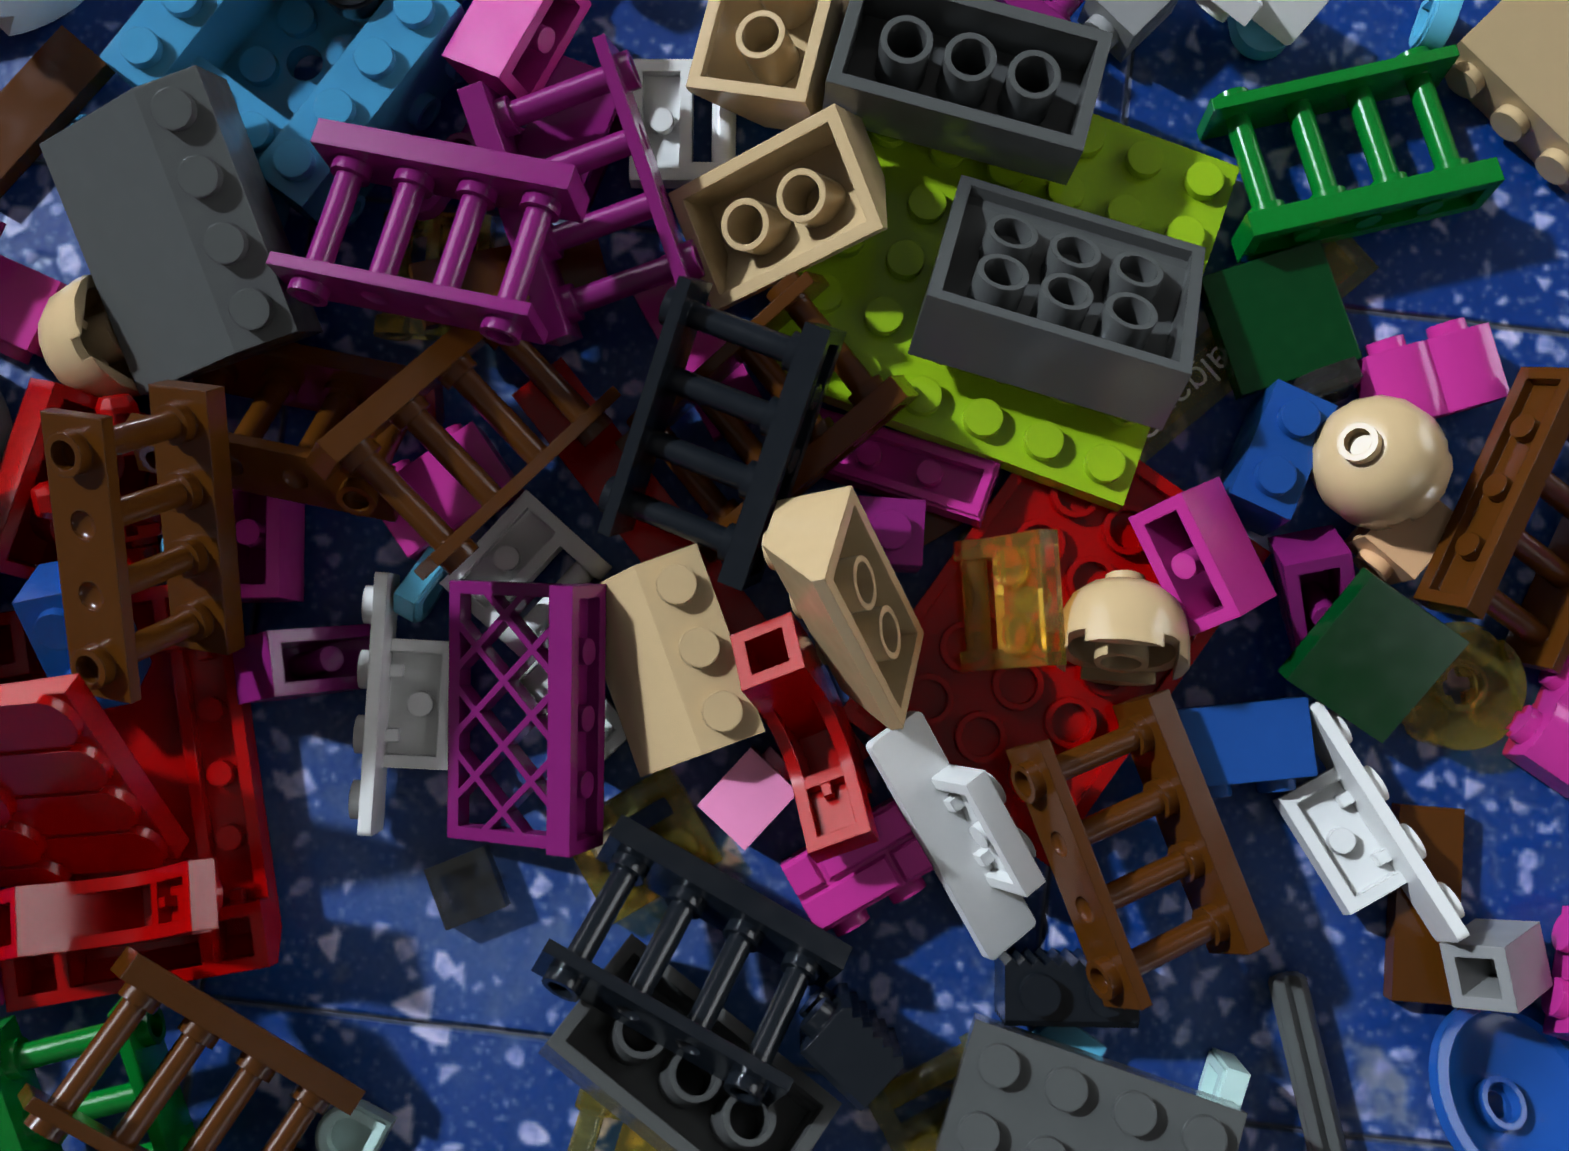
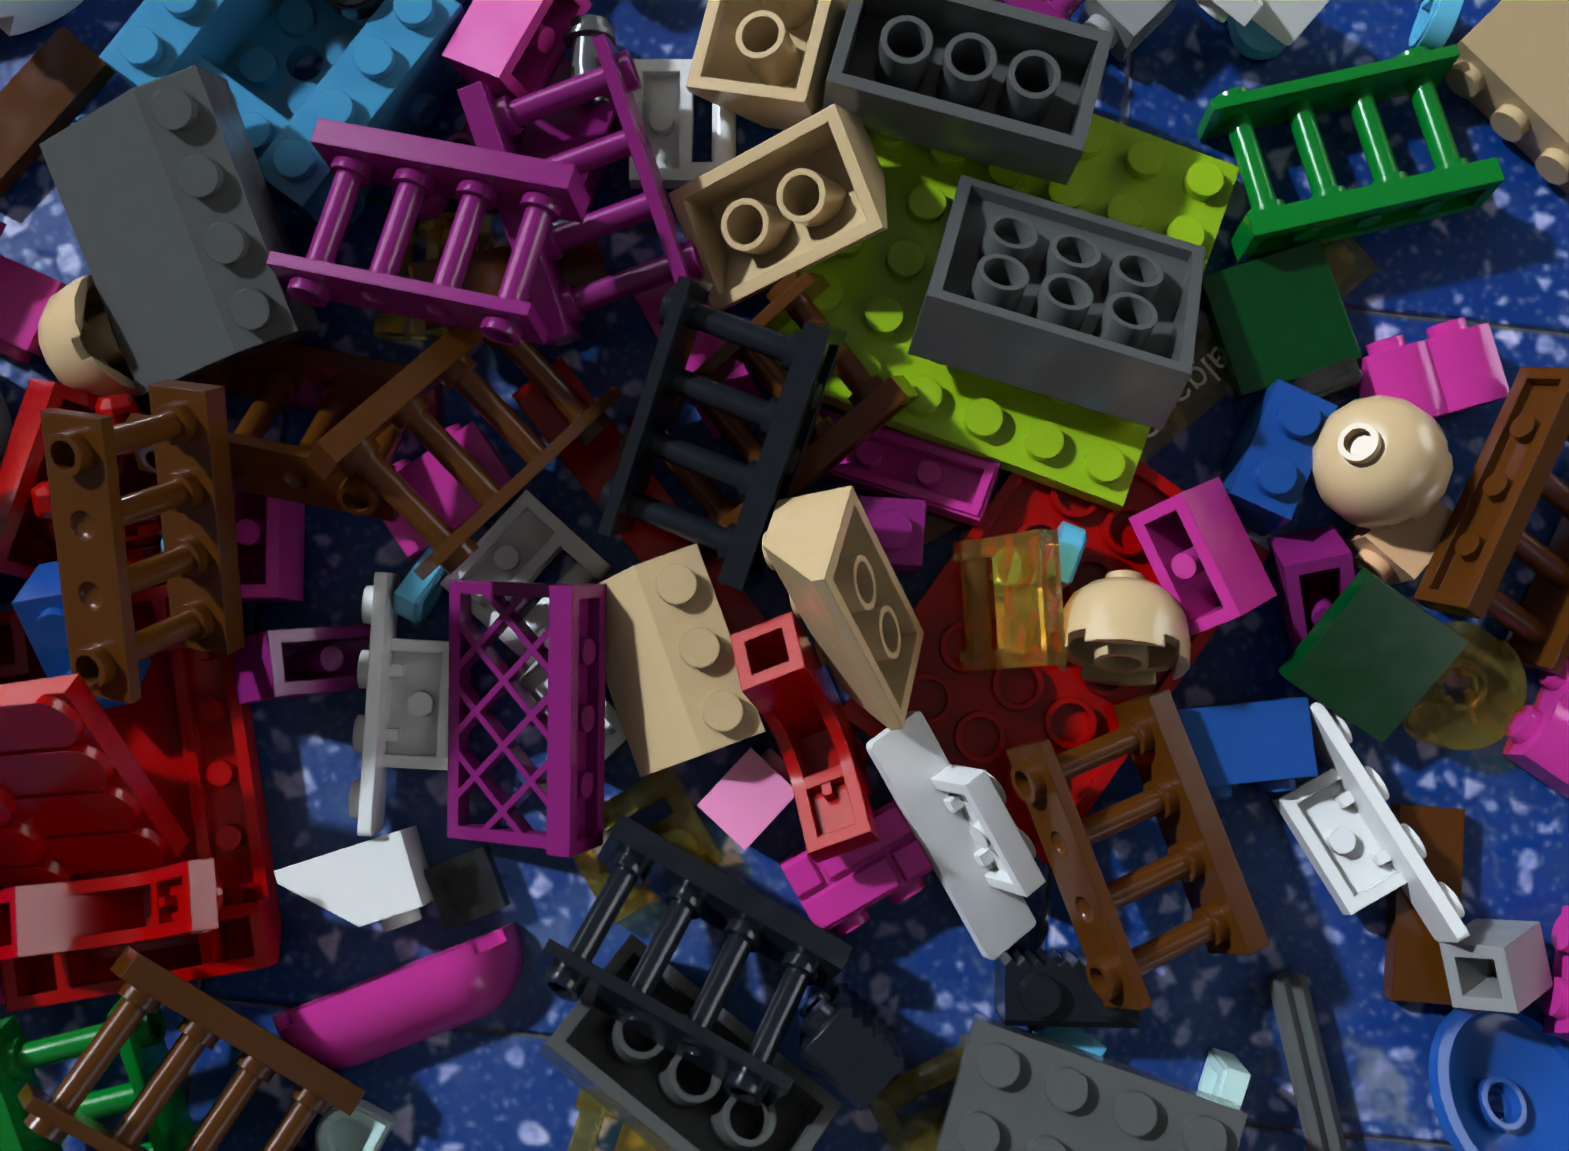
(366, 880): none -> white slope
(407, 1002): none -> dark pink brick
(583, 51): none -> dark grey pin
(1071, 547): none -> medium azure tile

